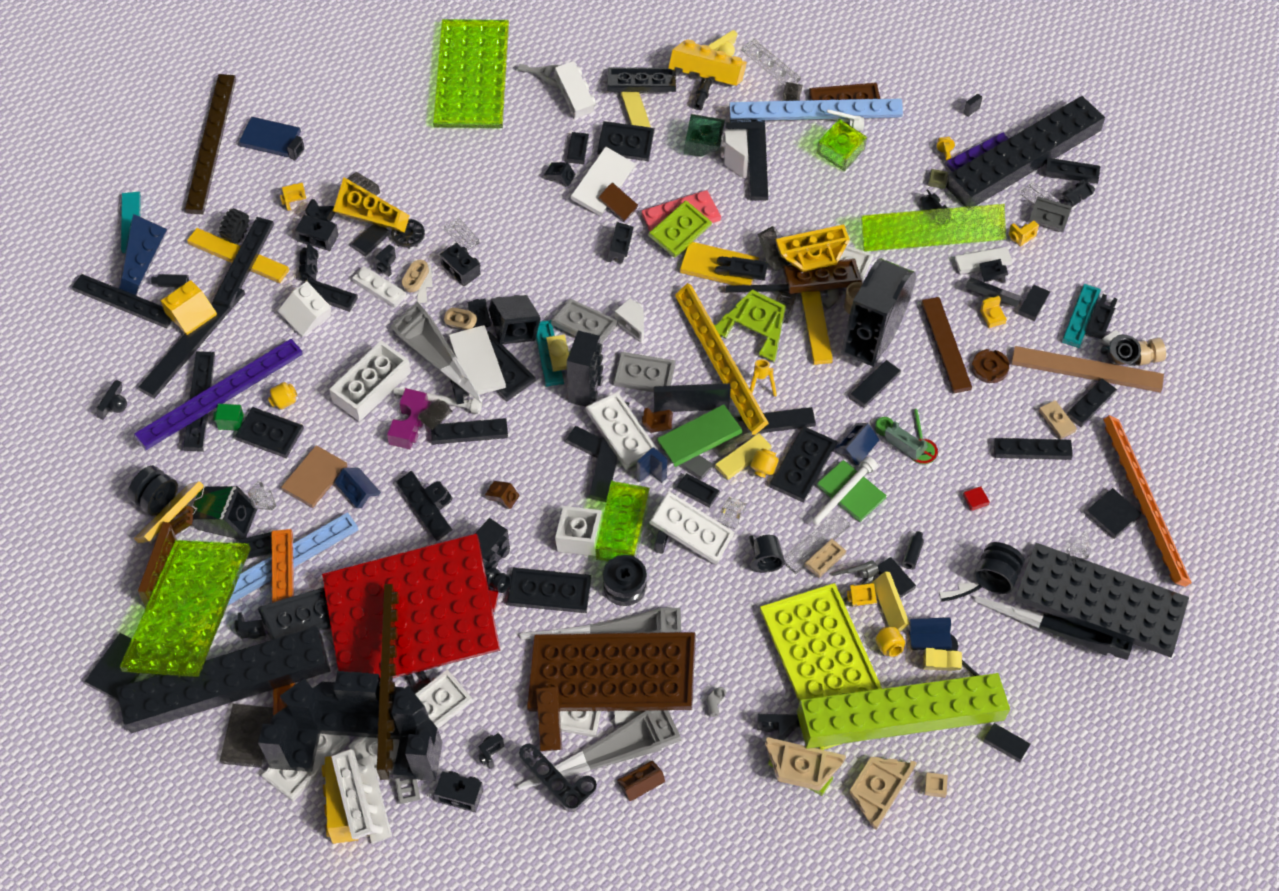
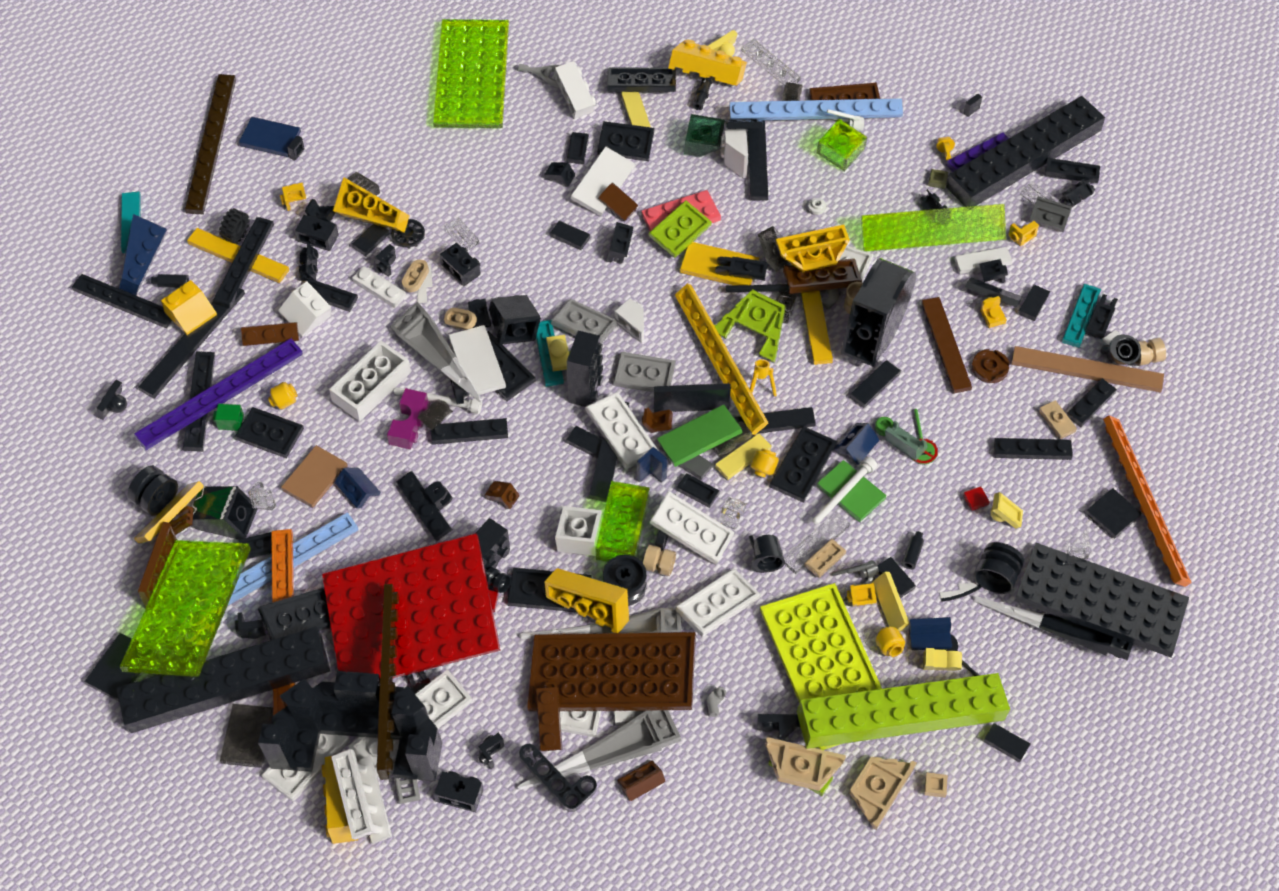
(269, 333): none -> reddish brown plate
(570, 235): none -> black tile
(589, 598): none -> yellow wedge
(659, 560): none -> tan wheel
(718, 602): none -> white tile
(817, 210): none -> white plate
(1006, 510): none -> light yellow tile

